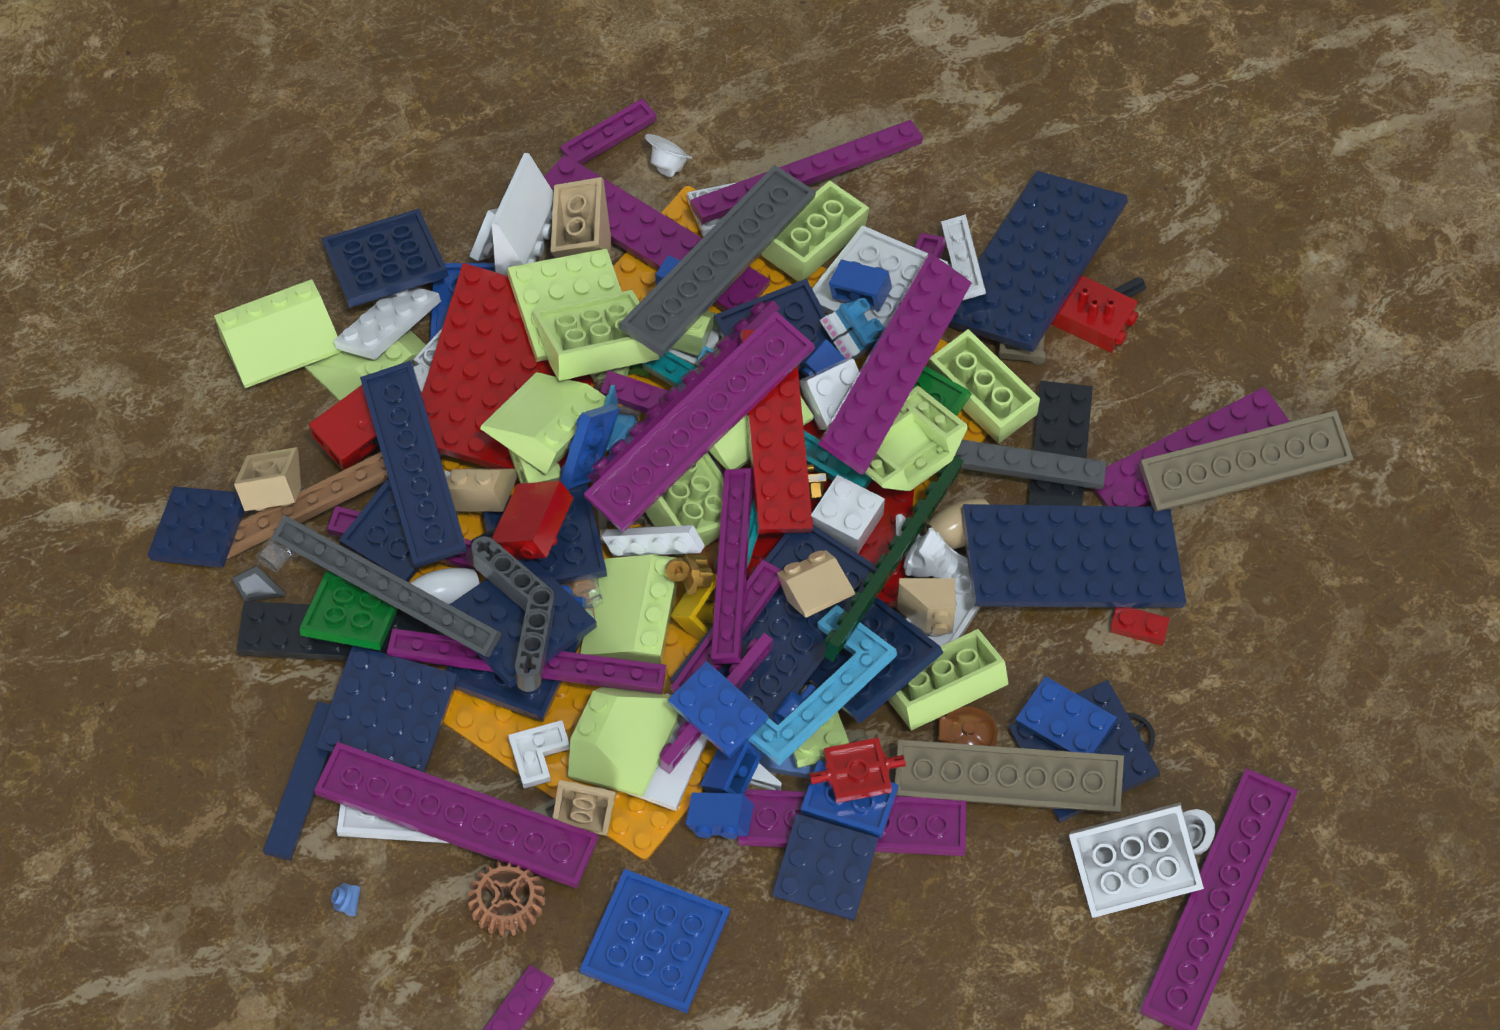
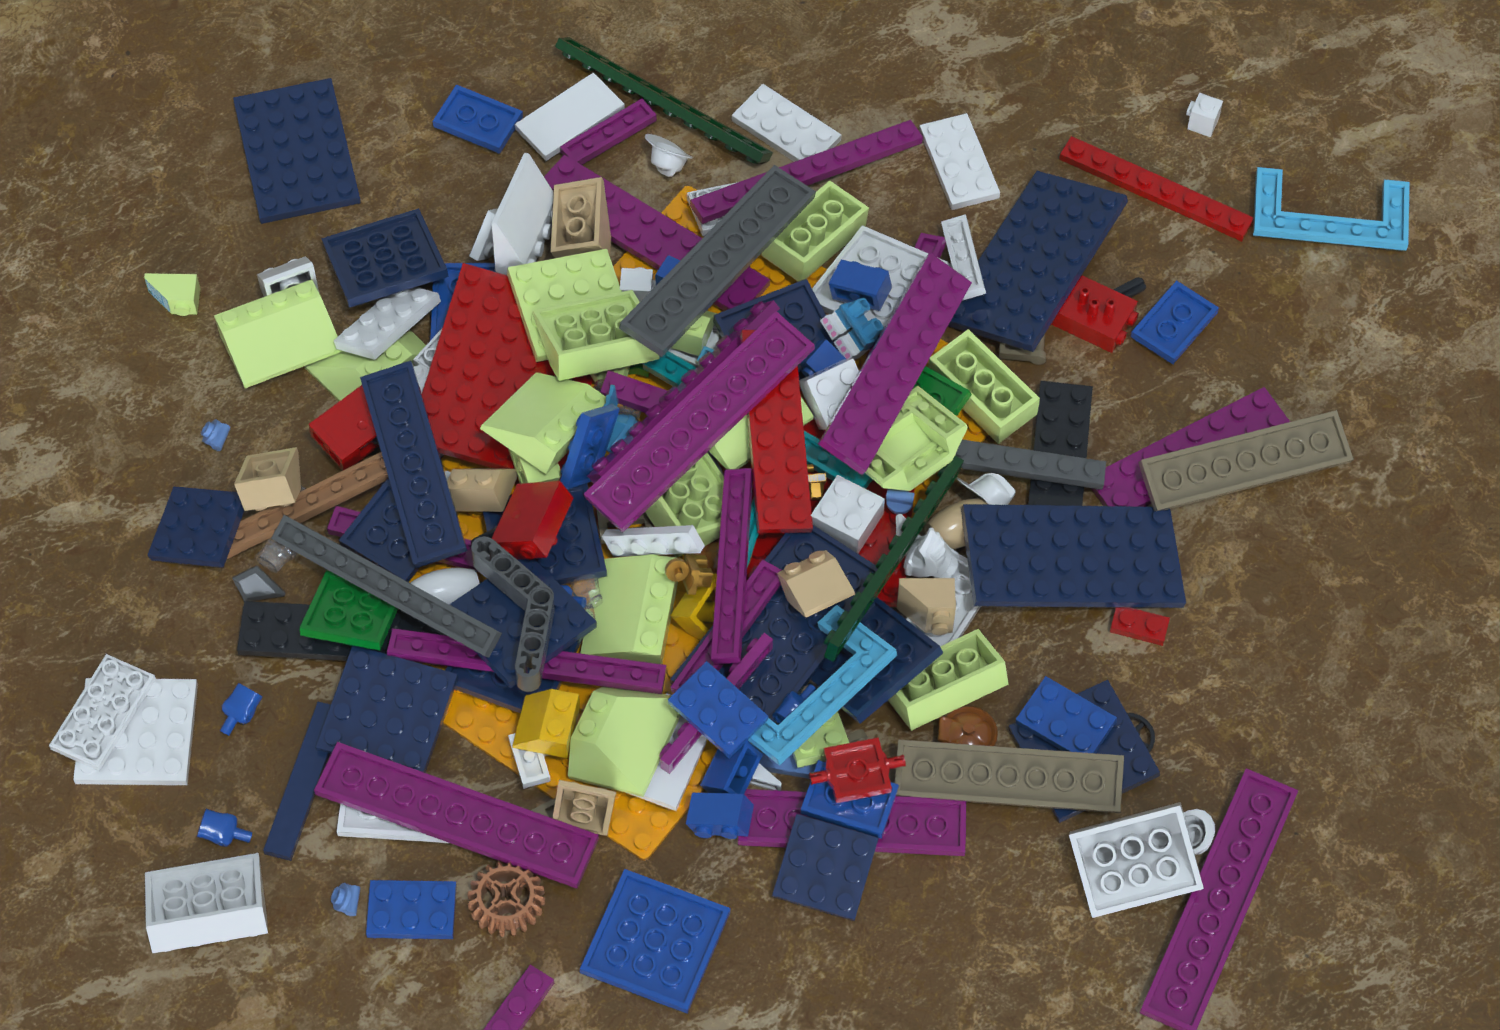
(102, 712): none -> white tile
(155, 742): none -> white plate
(175, 292): none -> yellowish green slope
(205, 903): none -> white slope
(215, 434): none -> medium blue plate
(221, 828): none -> blue piece
(239, 707): none -> blue piece
(286, 276): none -> white slope
(296, 150): none -> dark blue plate
(411, 909): none -> blue plate
(477, 119): none -> blue plate
(547, 722): none -> yellow slope
(569, 116): none -> white tile
(638, 280): none -> white brick
(671, 105): none -> dark green plate
(784, 125): none -> white plate
(899, 501): none -> medium blue plate
(959, 161): none -> white plate
(992, 489): none -> white piece
(1156, 188): none -> red plate
(1174, 322): none -> blue plate
(1204, 114): none -> white brick
(1388, 233): none -> medium azure plate

